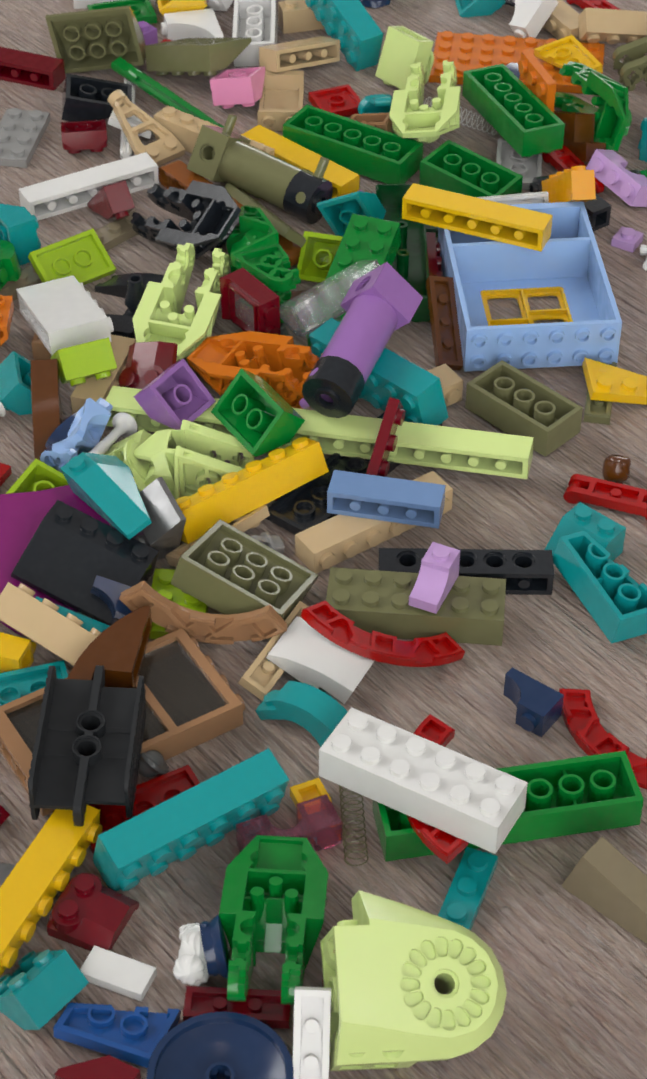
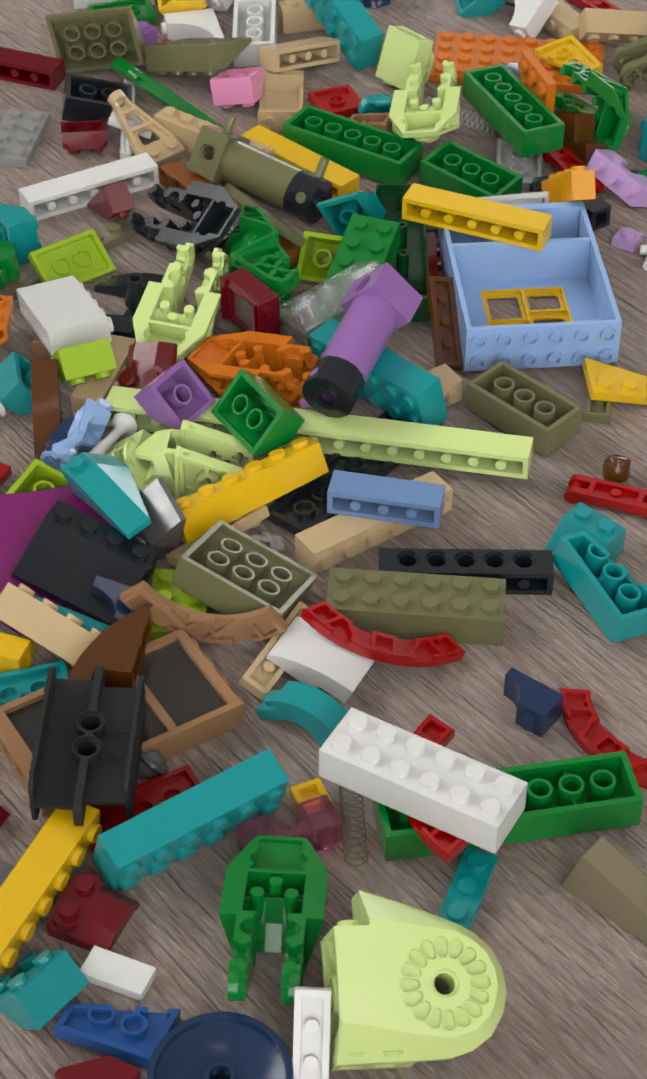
(202, 952): piece -> none
(260, 1004): dark red plate -> none
(386, 438): dark red plate -> none
(436, 577): lavender arch -> none

